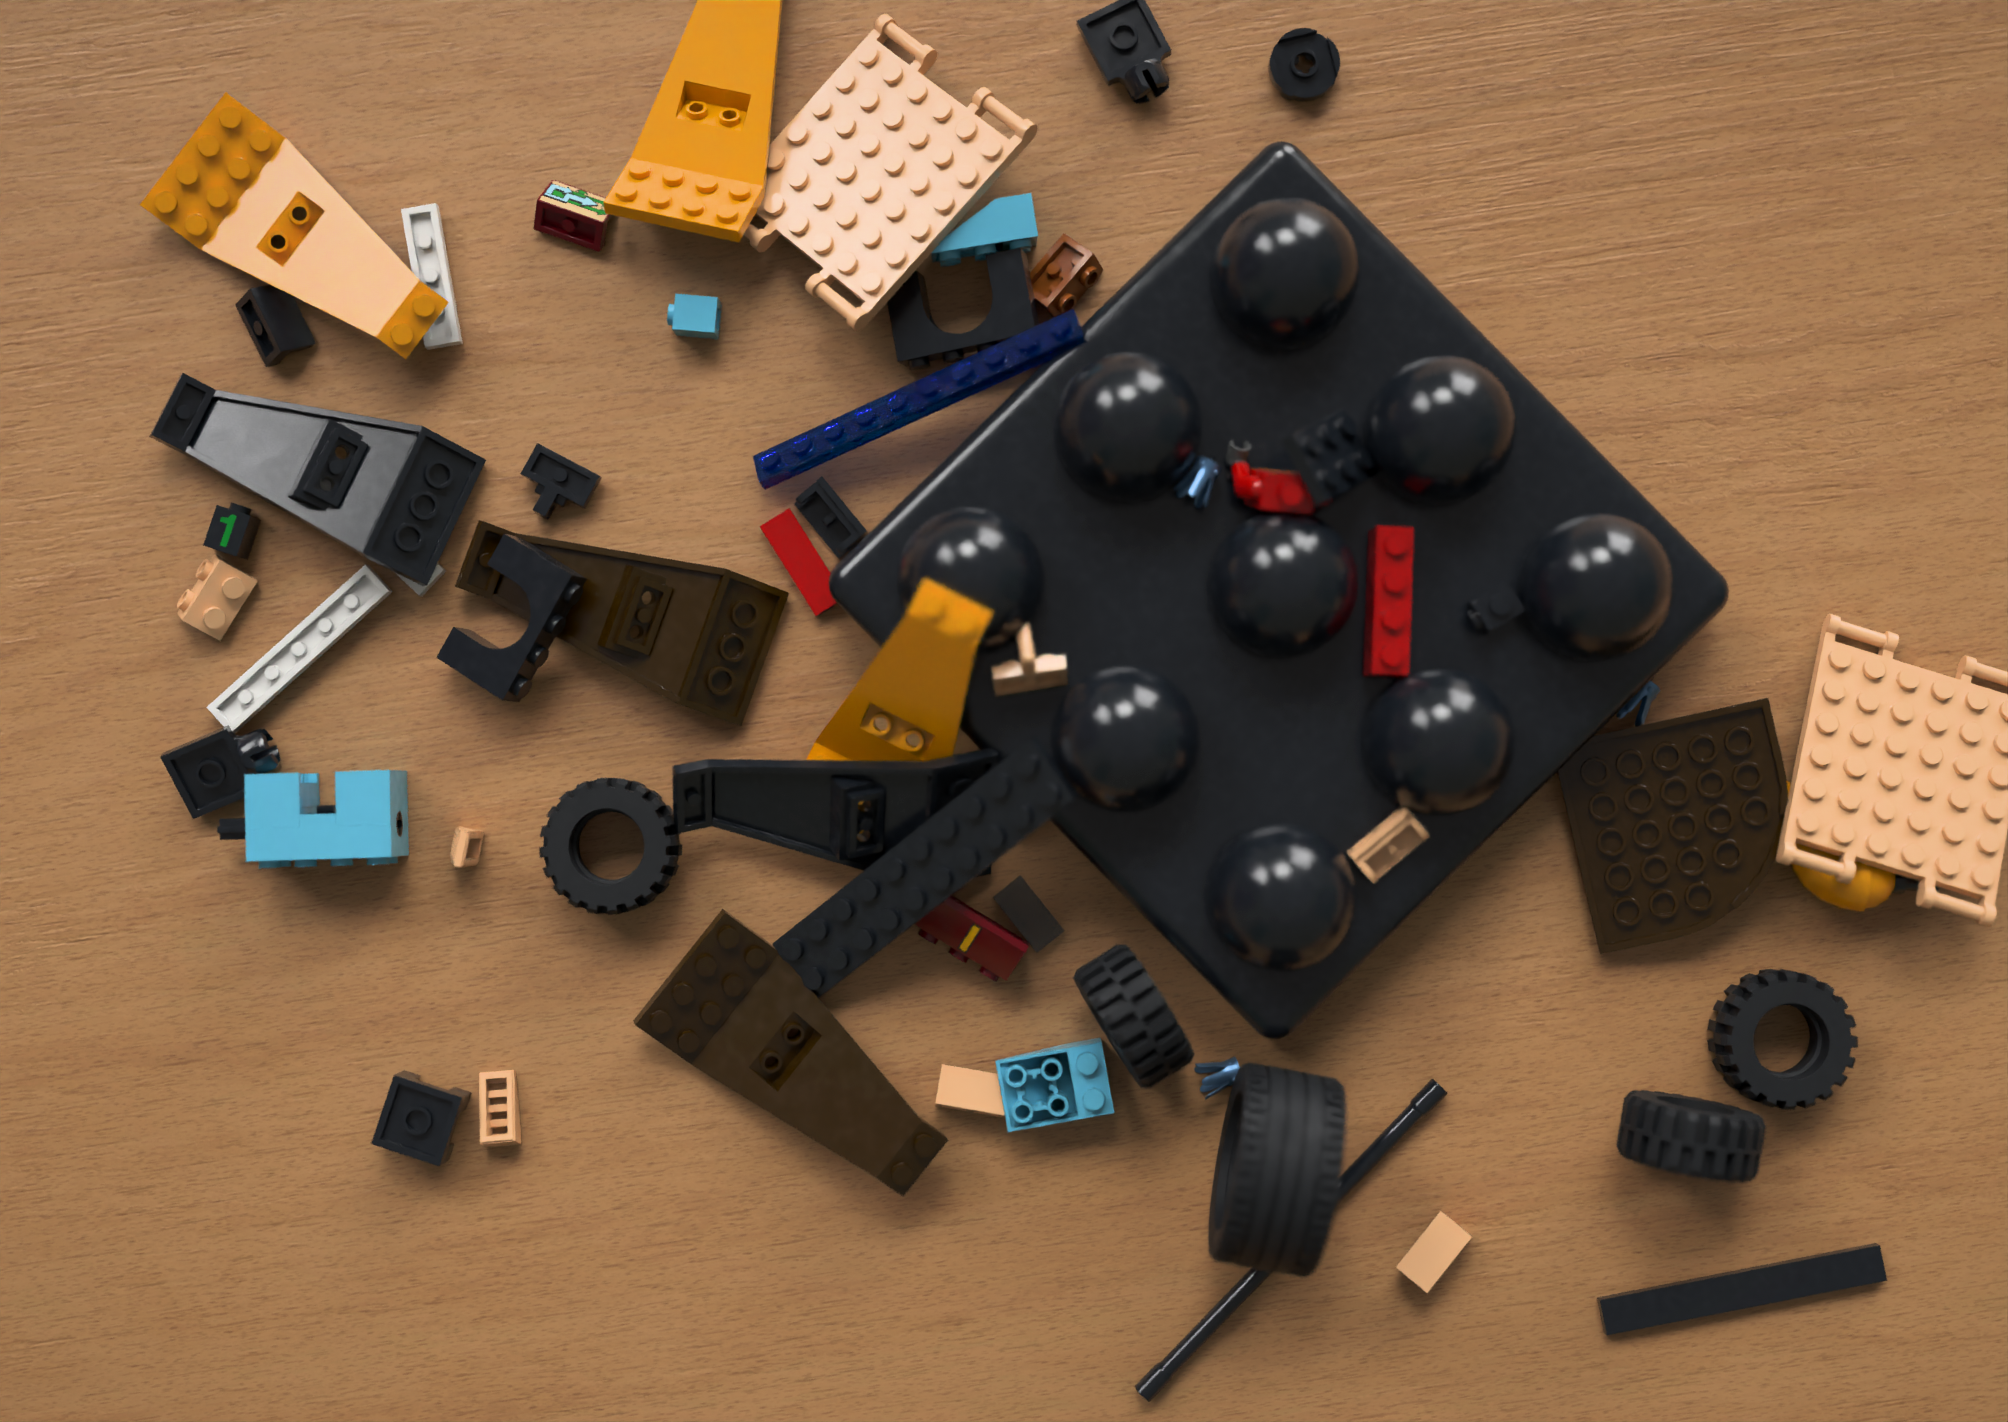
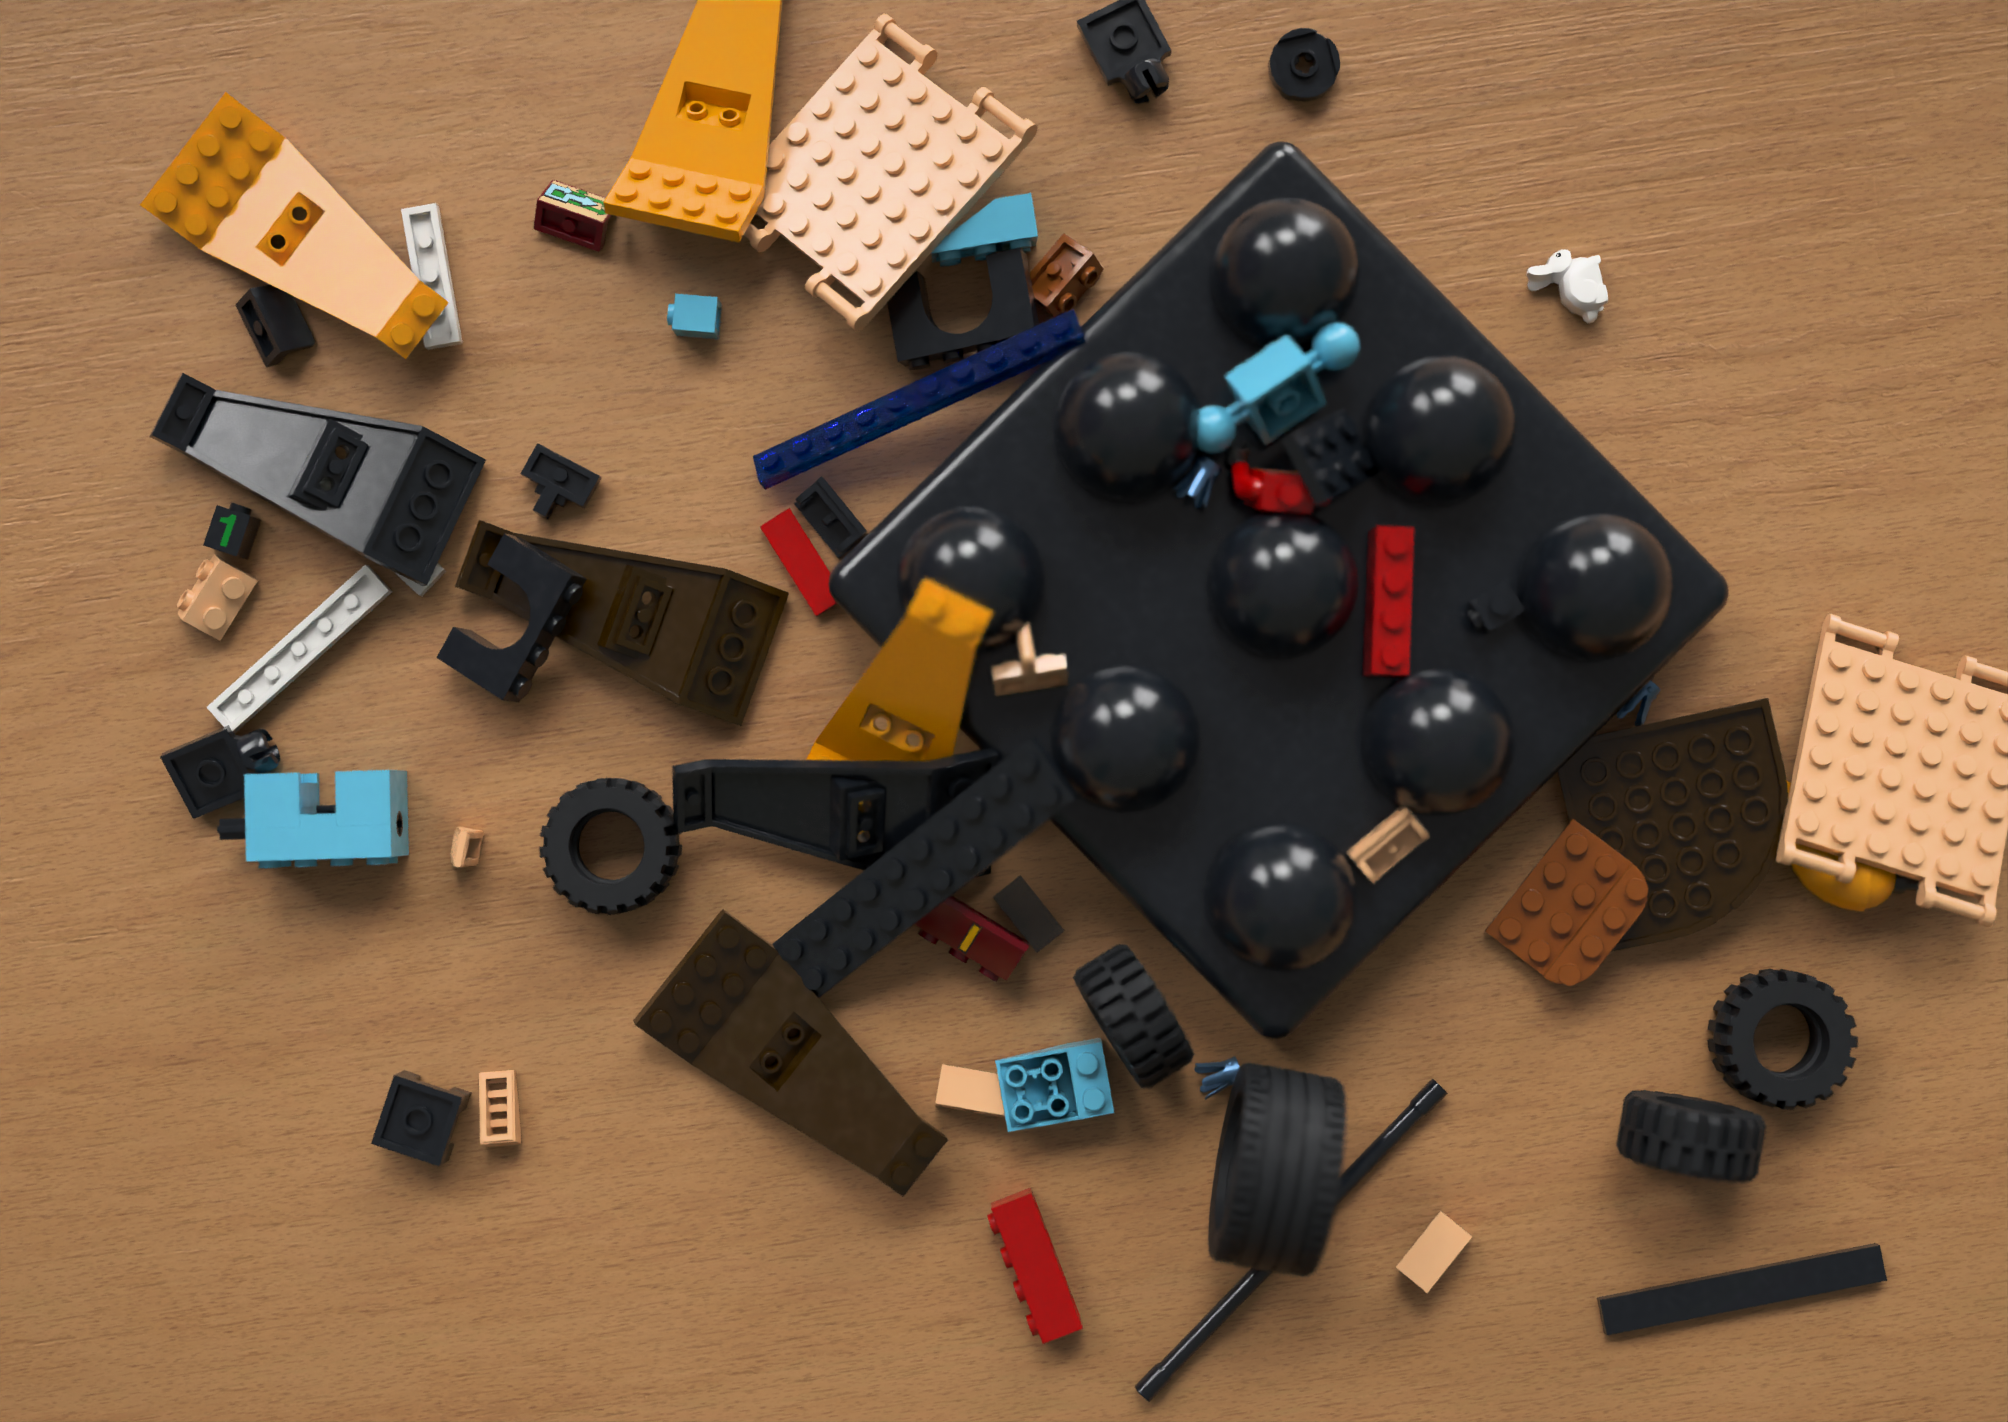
(1036, 1266): none -> red brick
(1277, 387): none -> medium azure brick
(1571, 907): none -> dark orange plate
(1578, 283): none -> white animal

